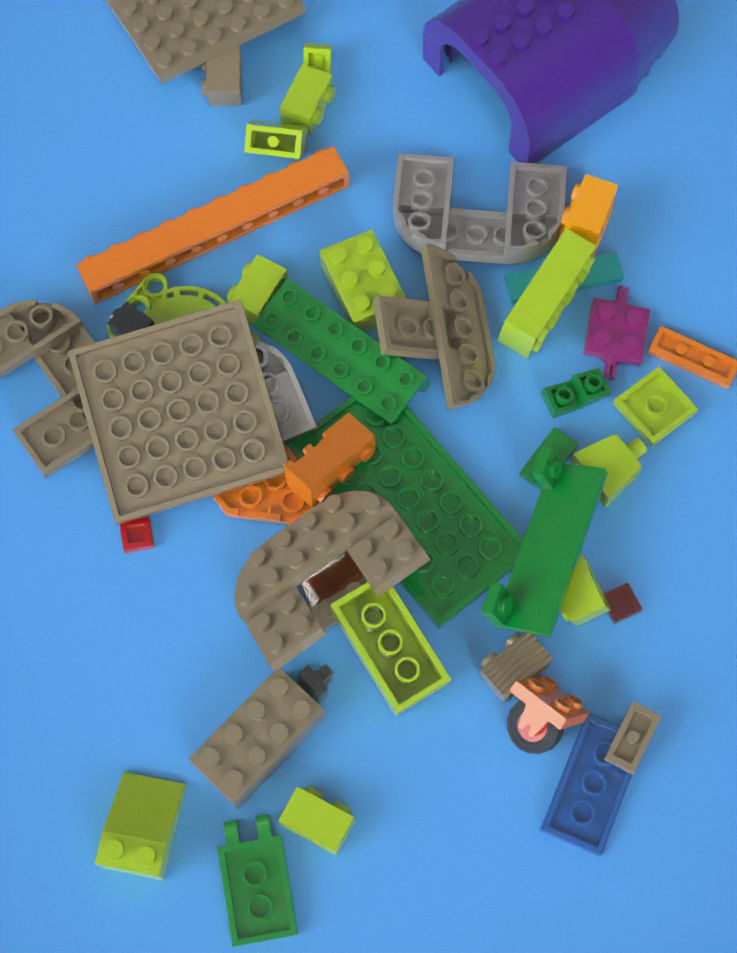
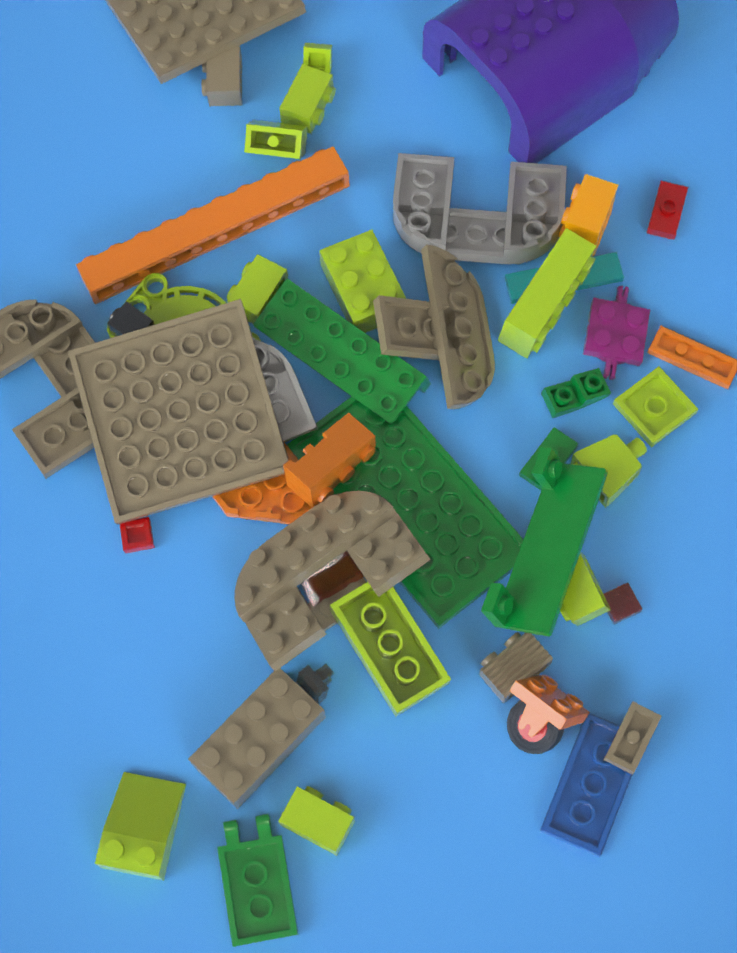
(667, 210): none -> red plate

